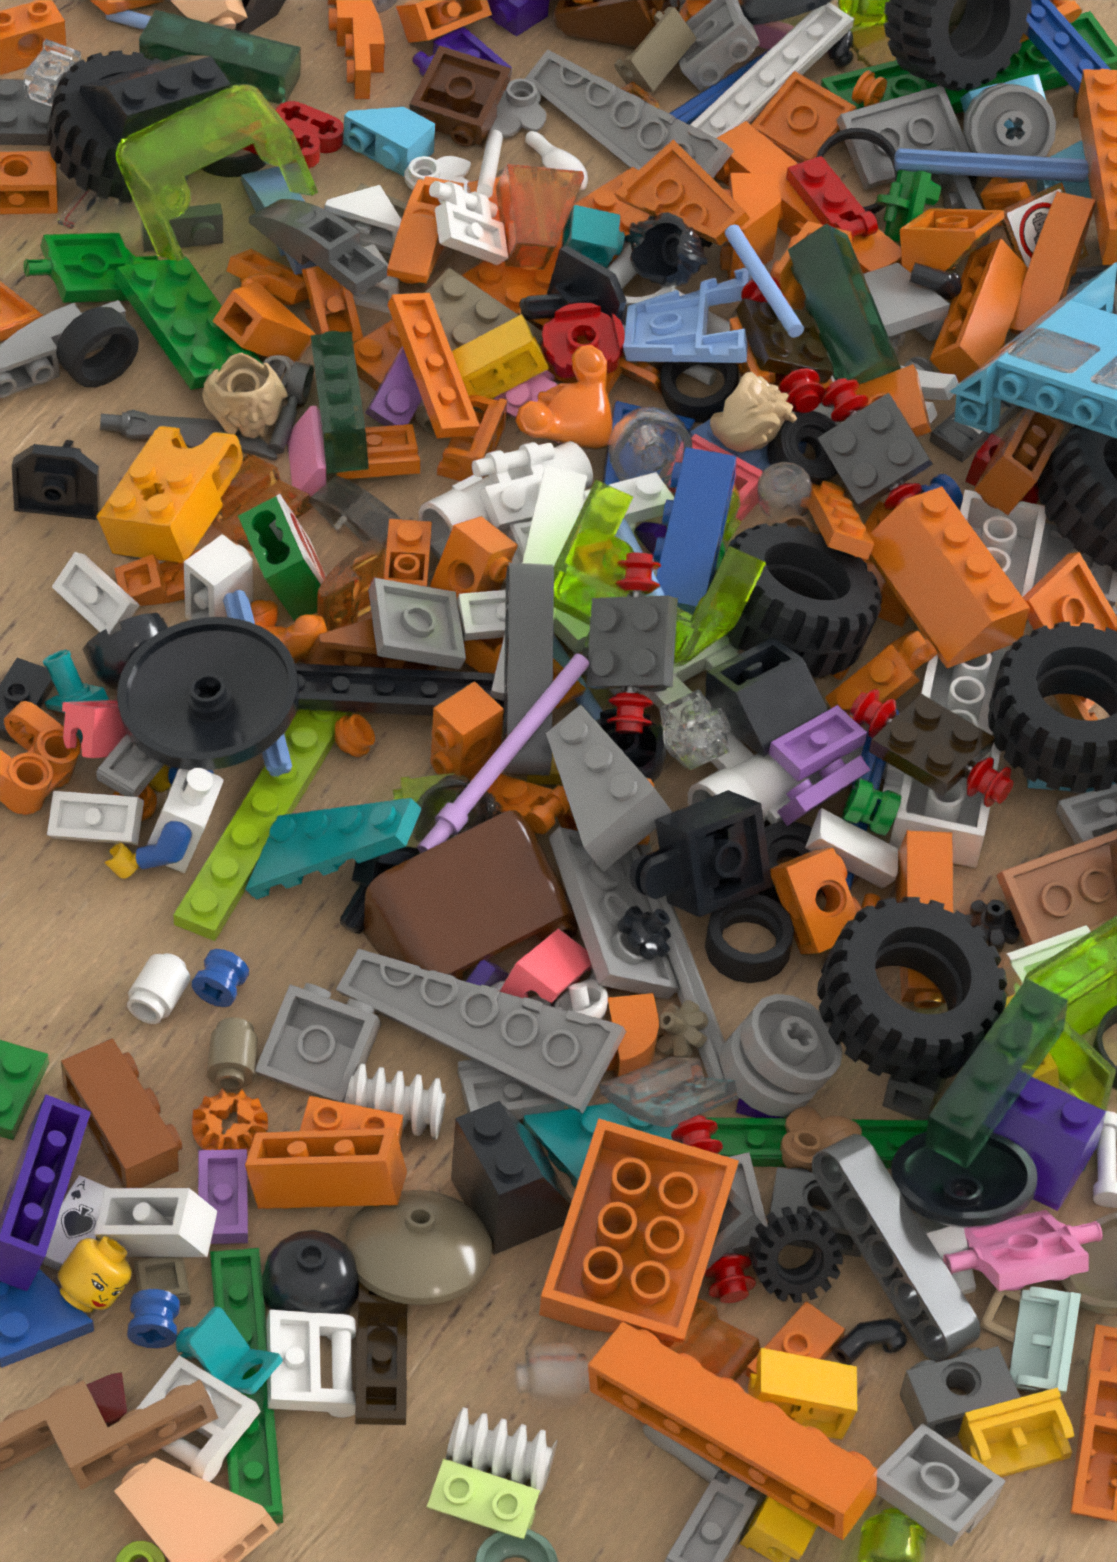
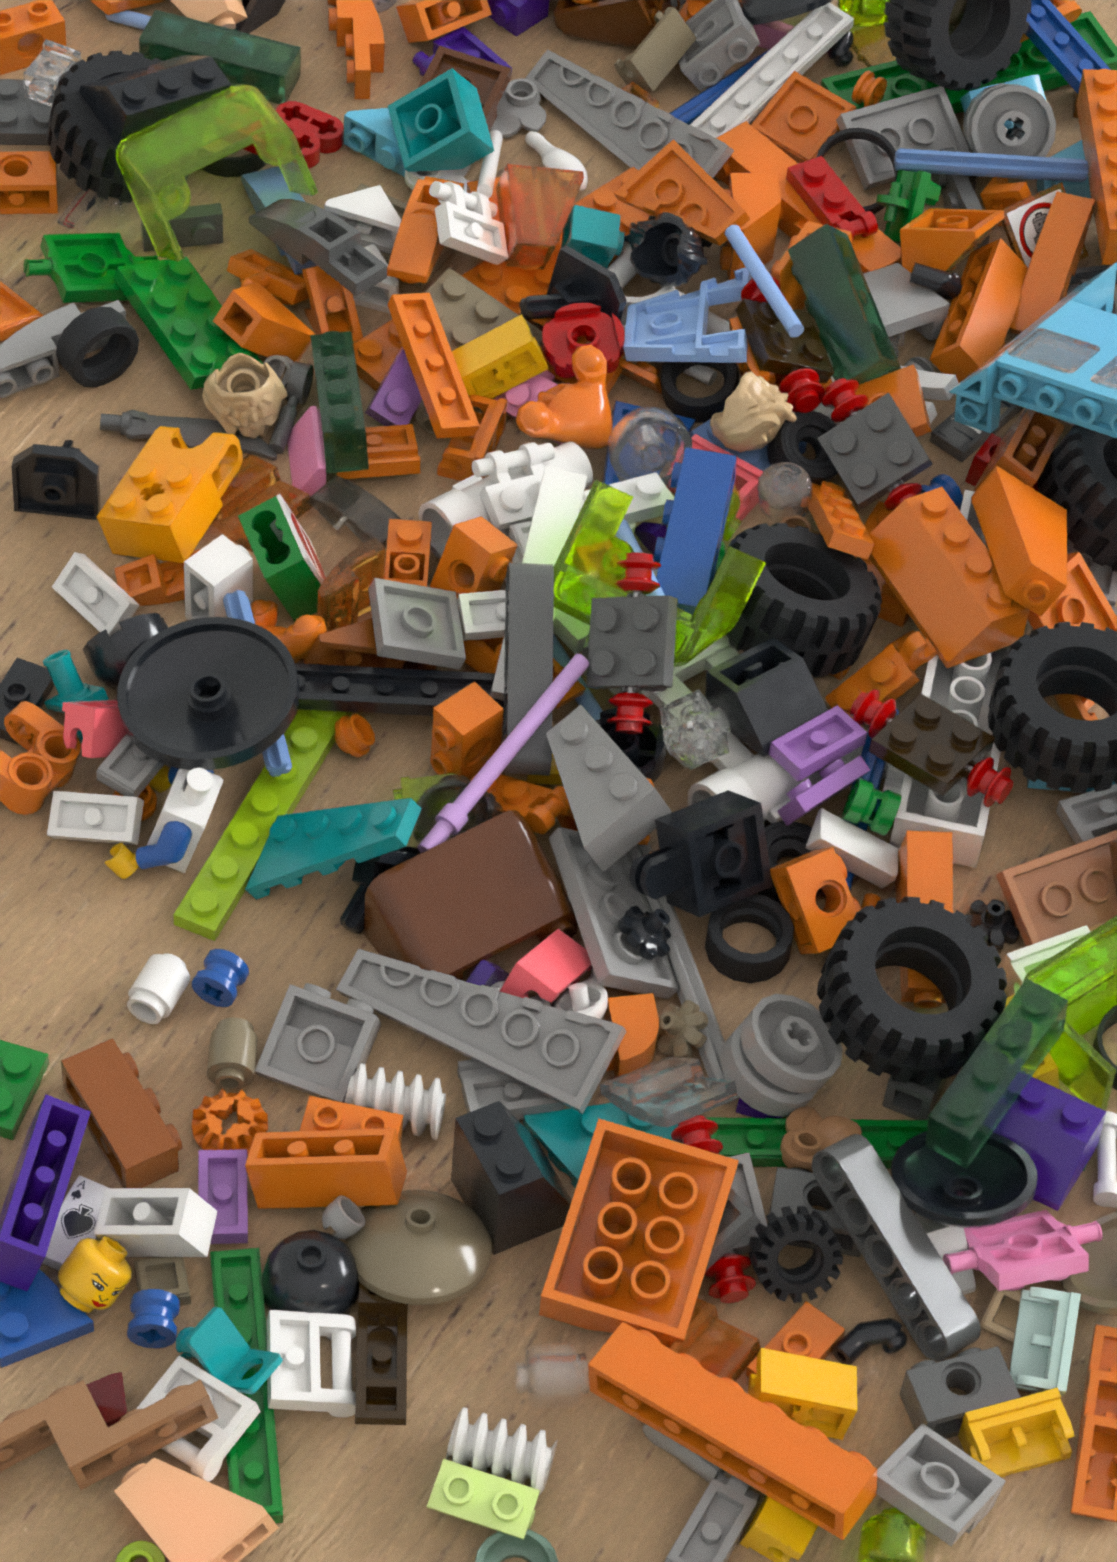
(343, 1217): none -> light grey hinge
(441, 125): none -> teal slope
(1024, 539): none -> orange slope

